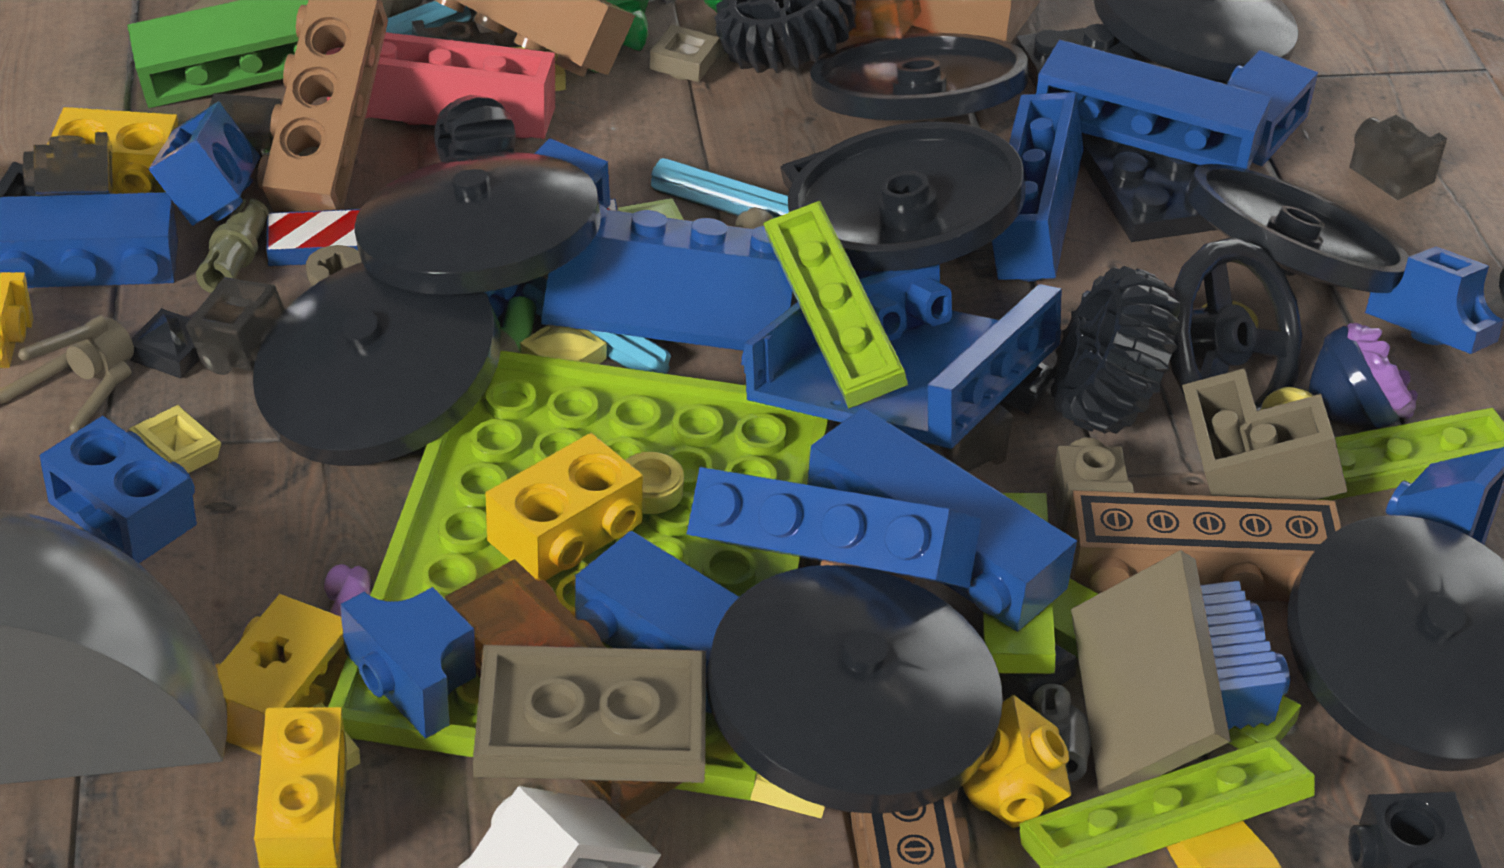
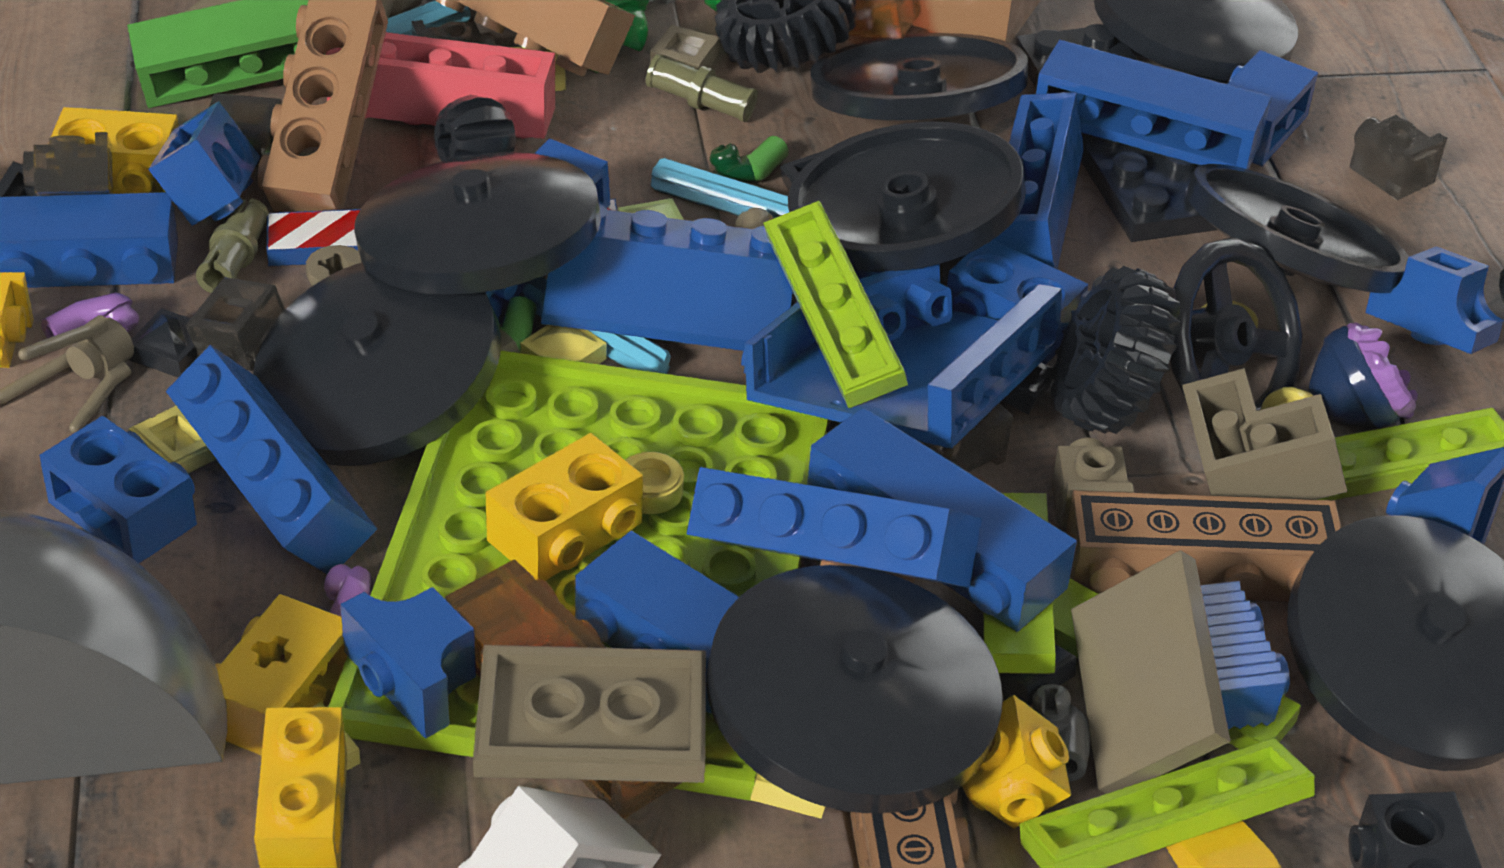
(79, 313): none -> medium lavender arm
(271, 461): none -> blue brick
(701, 88): none -> olive pin
(751, 166): none -> arm
(998, 277): none -> blue brick

